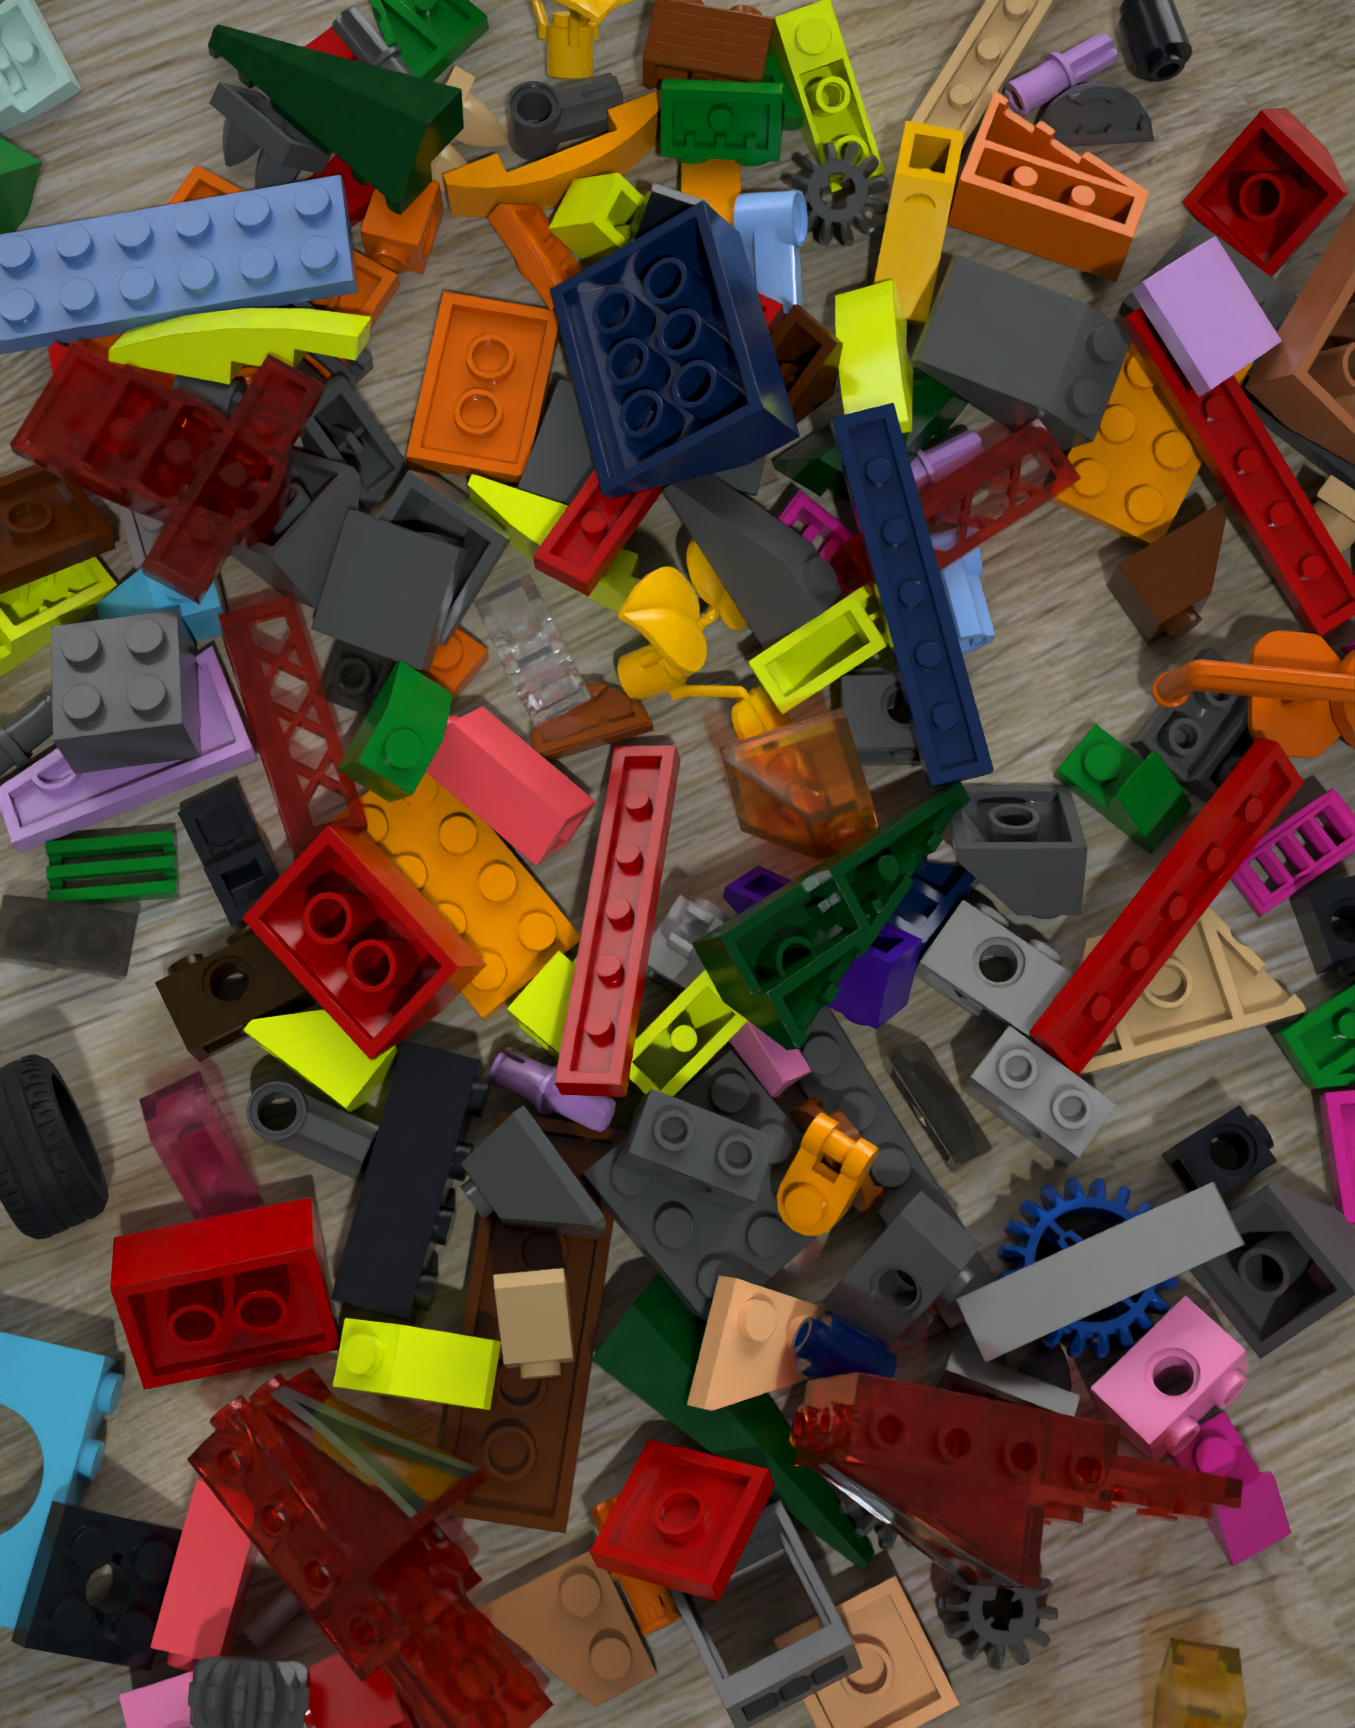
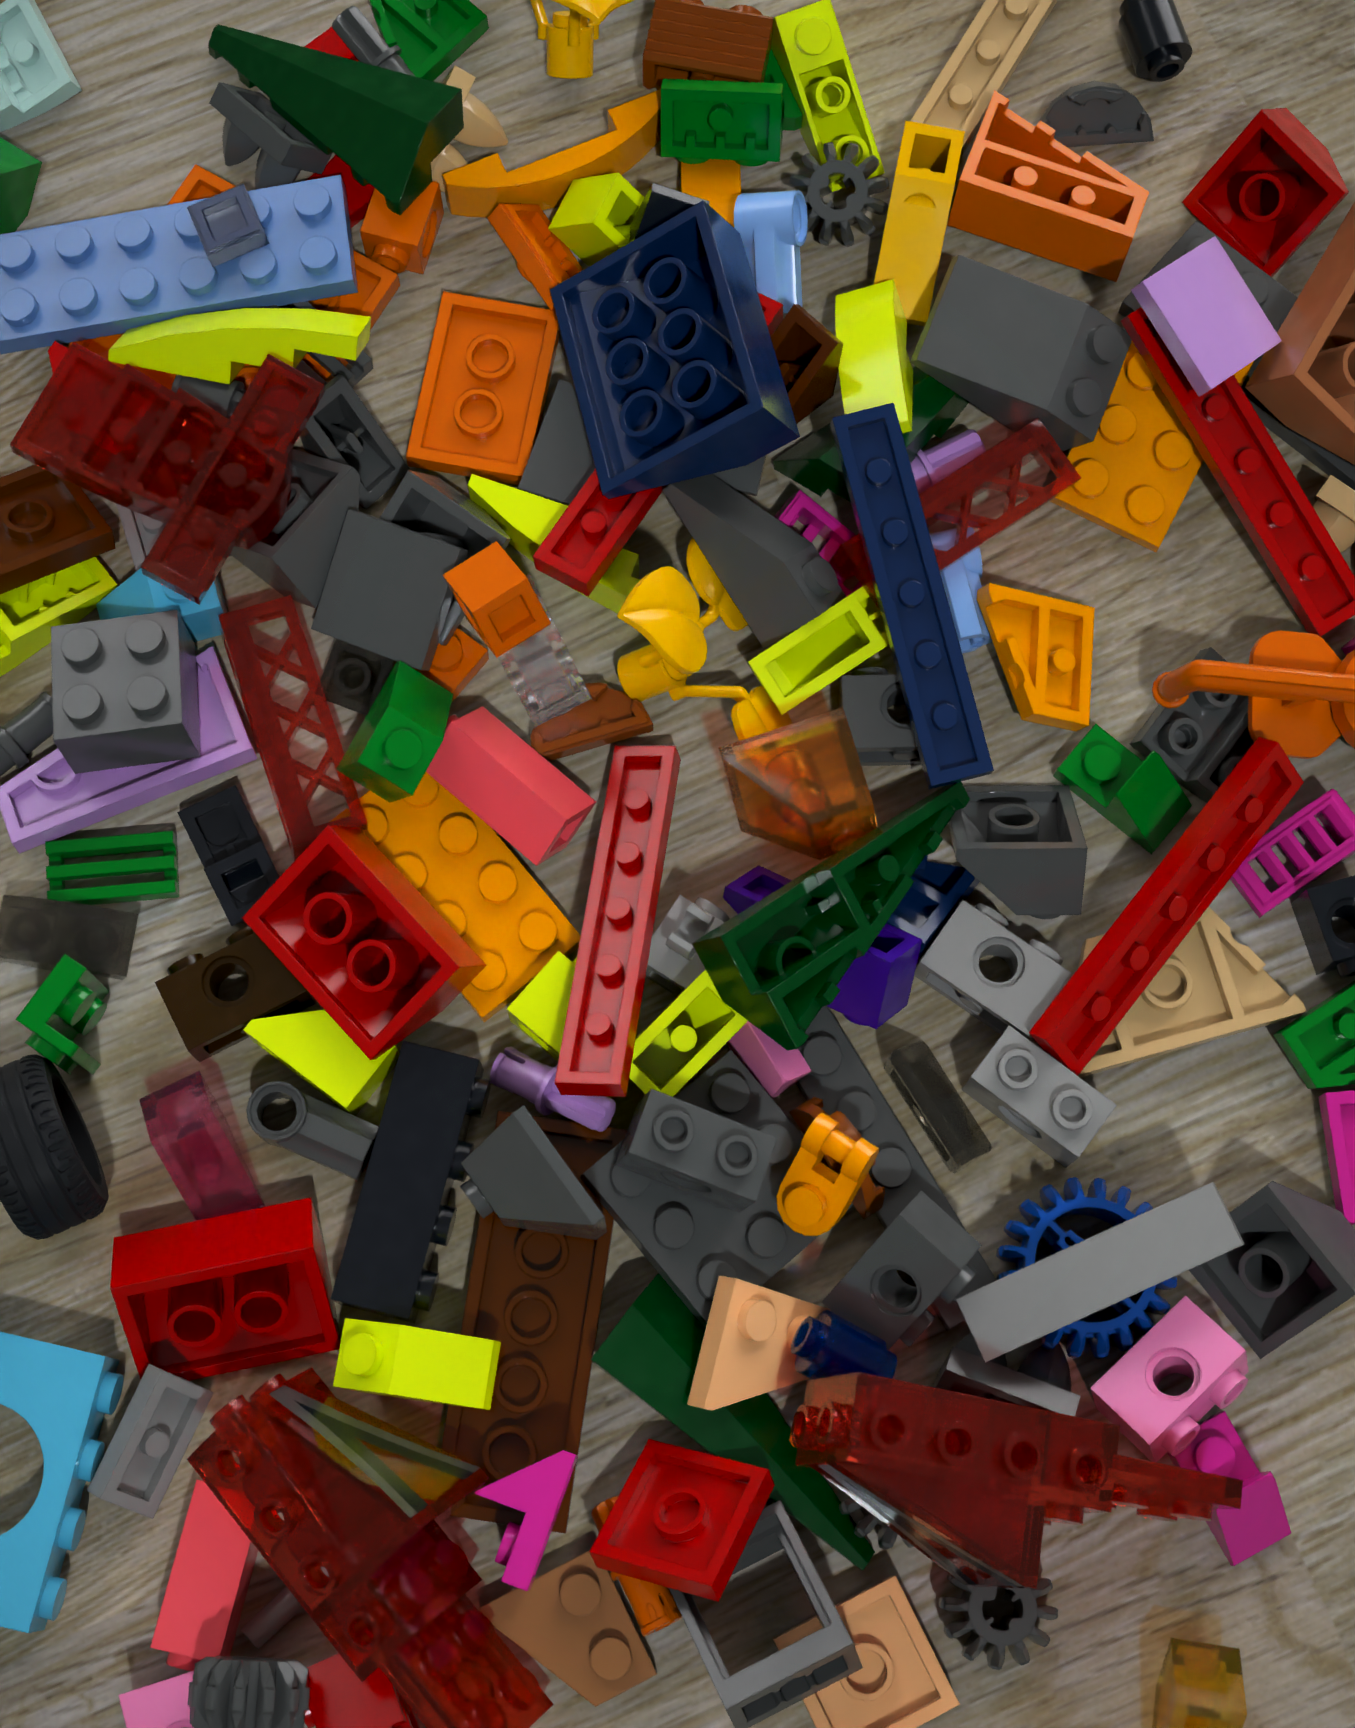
(55, 1604): black brick -> none
(60, 1009): none -> green bracket
(150, 1441): none -> light grey plate
(228, 225): none -> dark blue tile
(497, 599): none -> orange brick
(535, 1321): tan slope -> none
(539, 1494): none -> dark pink slope
(565, 113): dark grey piece -> none
(1043, 653): none -> light orange wing
(1060, 74): lavender axle -> none
(1171, 578): reddish brown slope -> none
(1192, 1160): black brick -> none

